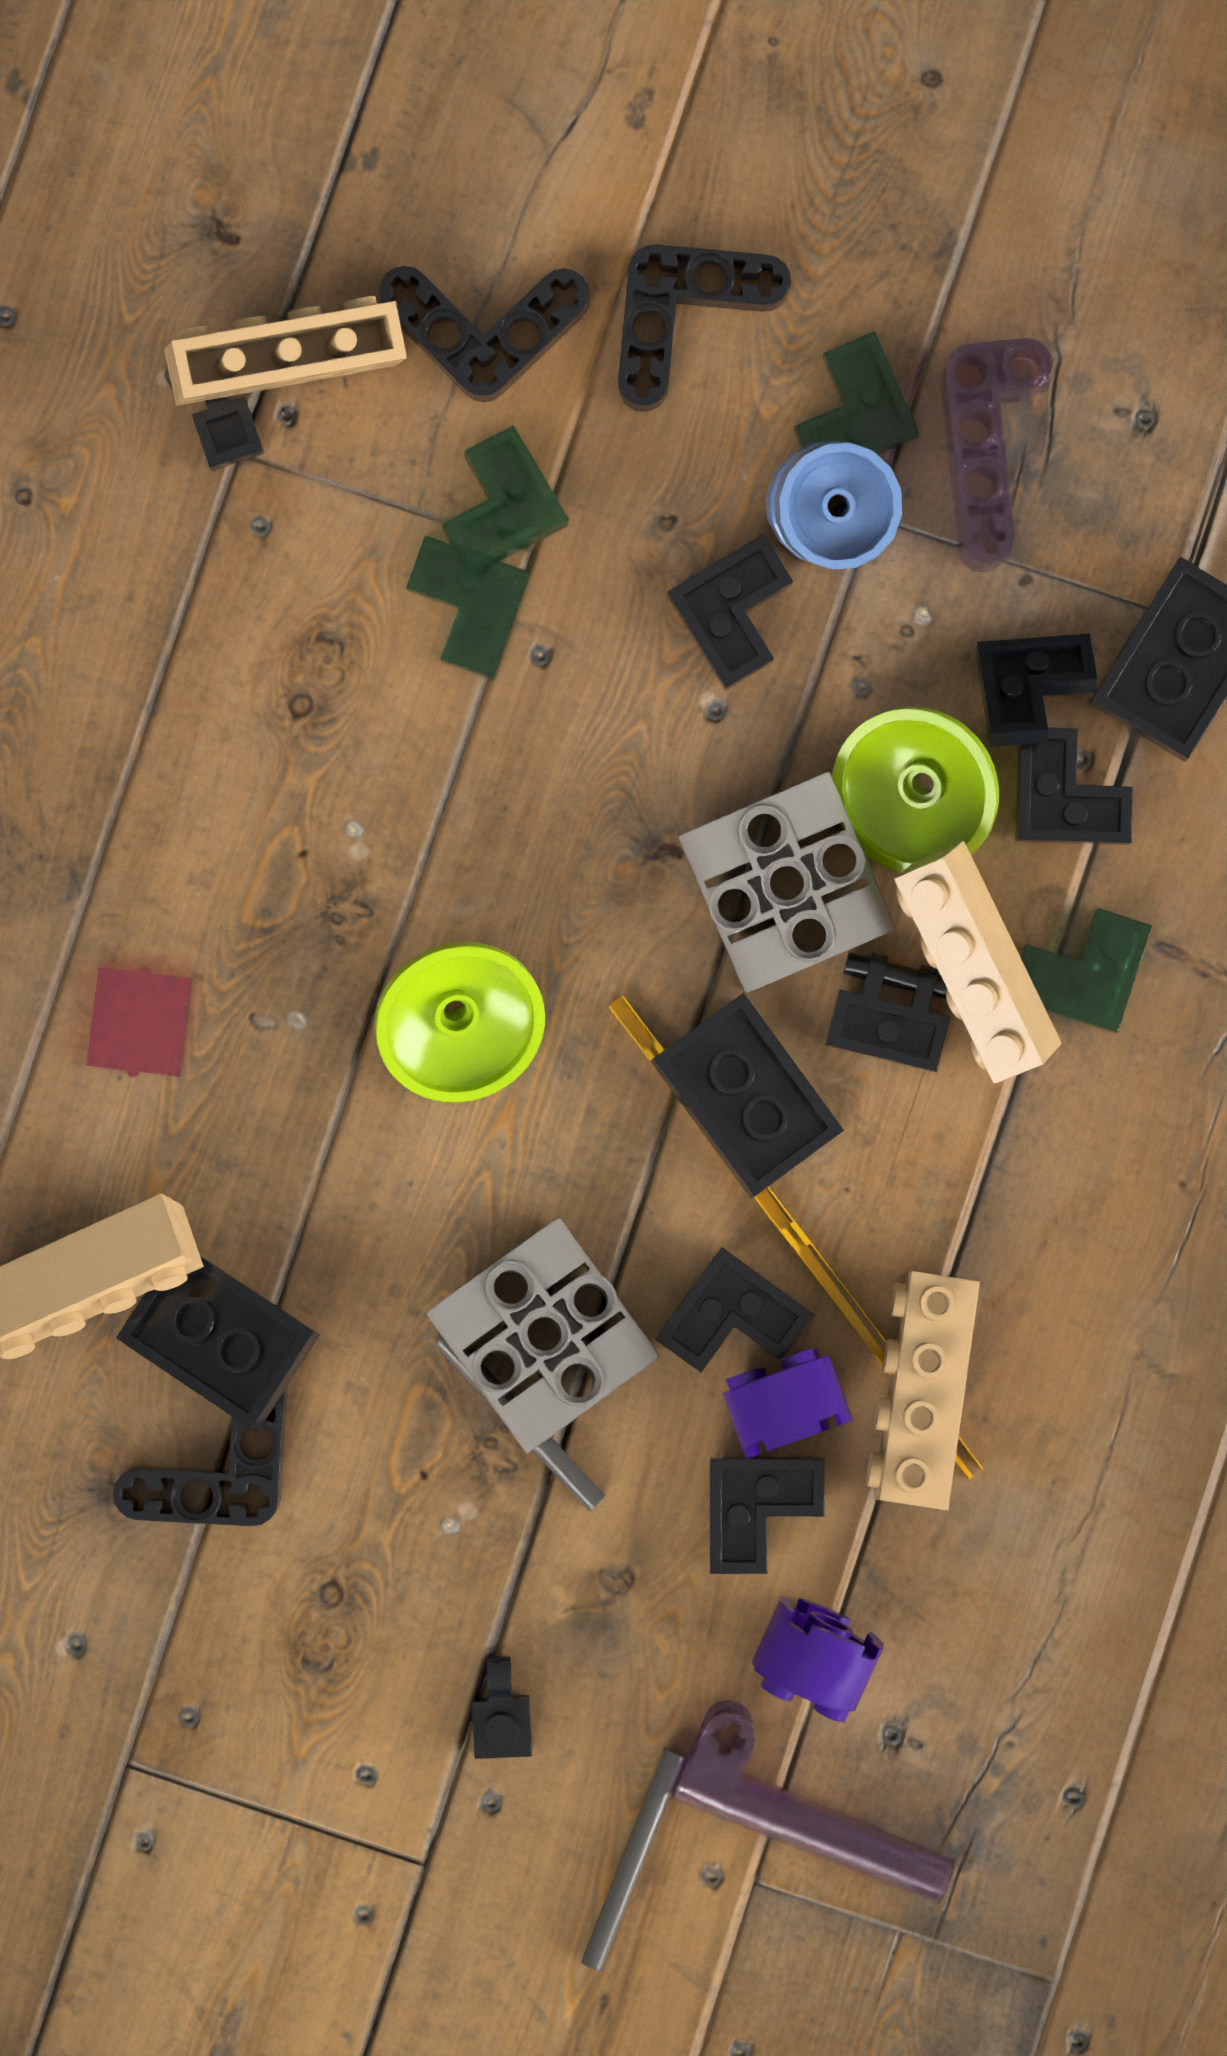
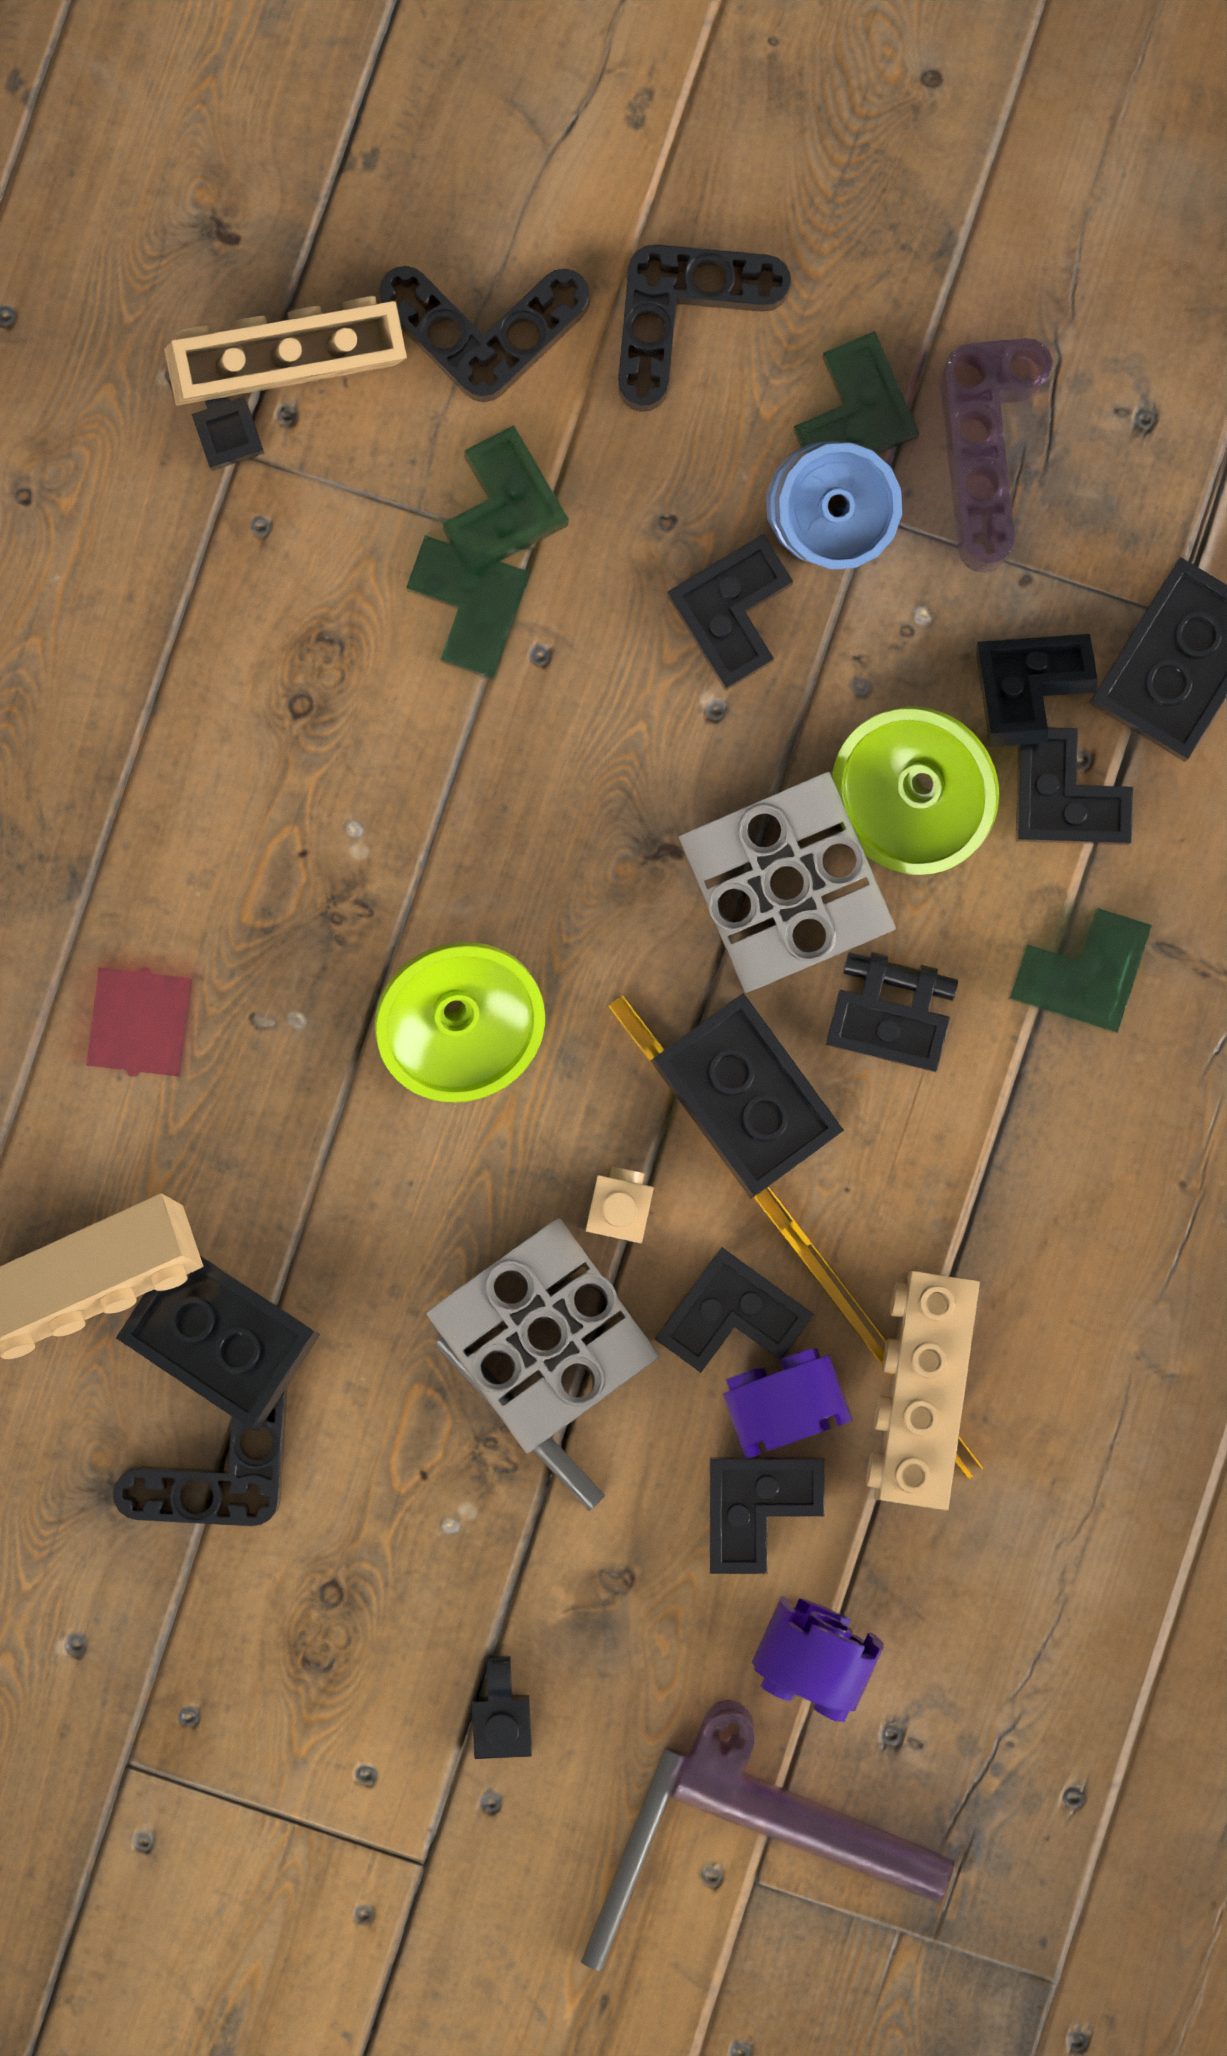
(620, 1205): none -> tan brick
(977, 962): tan brick -> none

